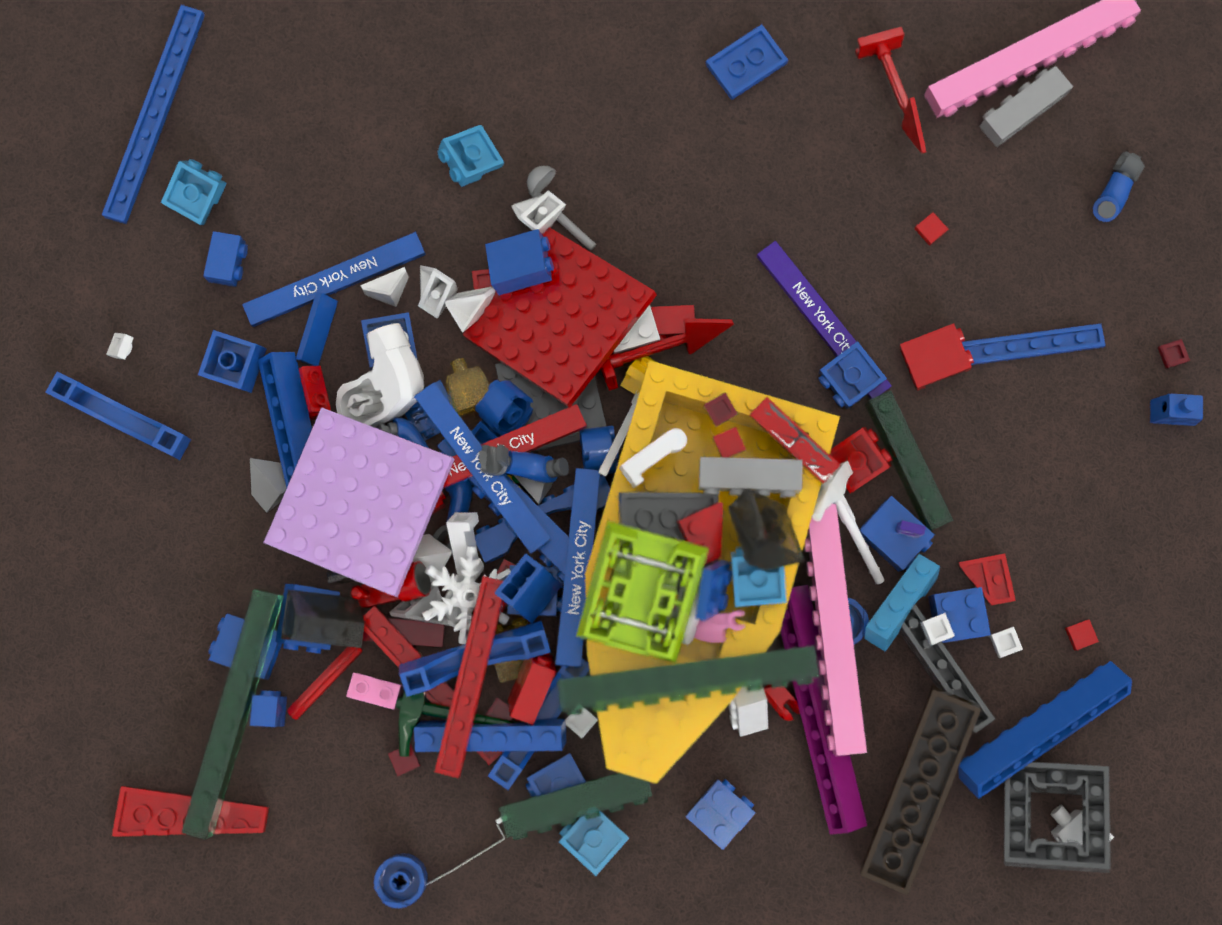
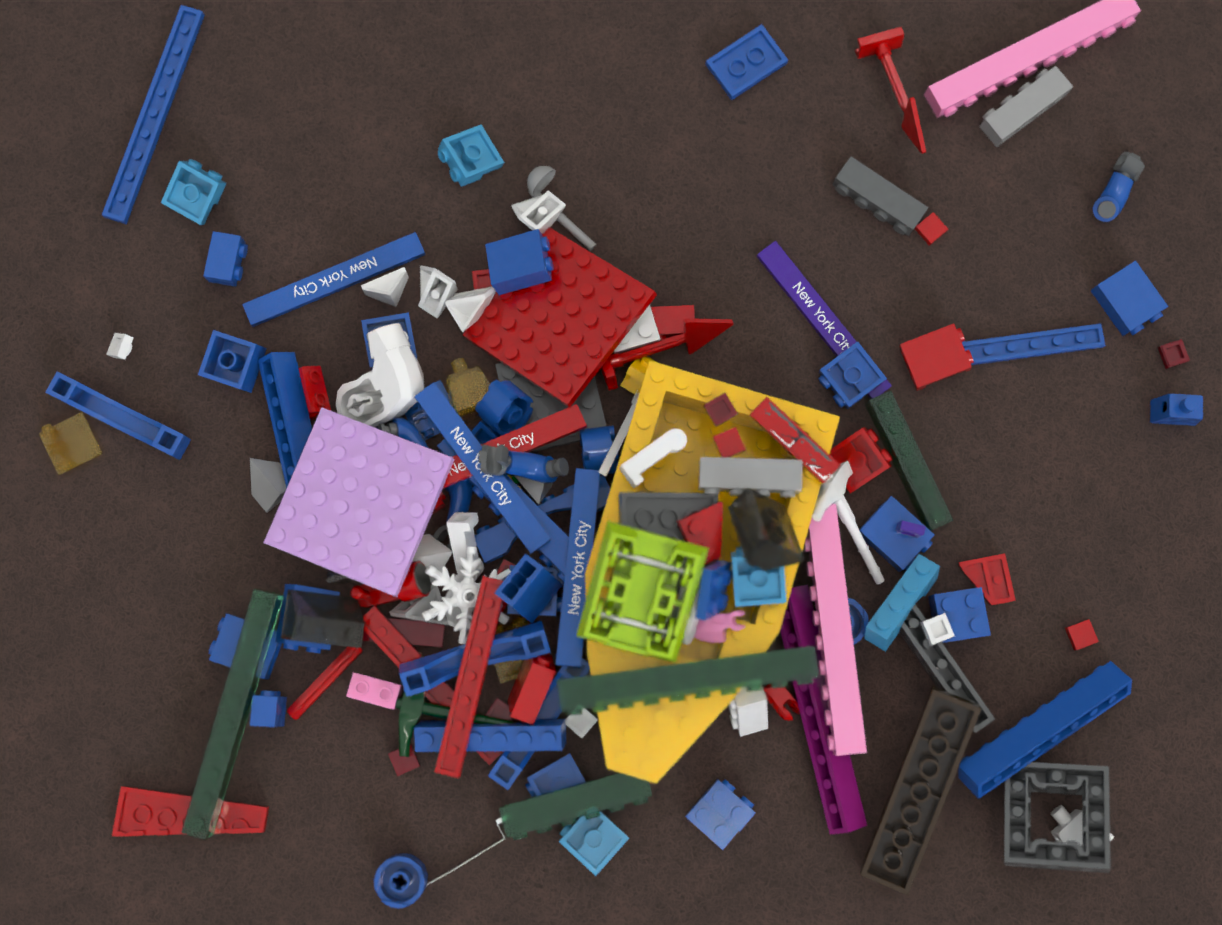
(70, 443): none -> clear yellow hinge
(316, 329): blue tile -> none
(879, 196): none -> dark grey brick
(1006, 642): white tile -> none
(1130, 299): none -> blue brick

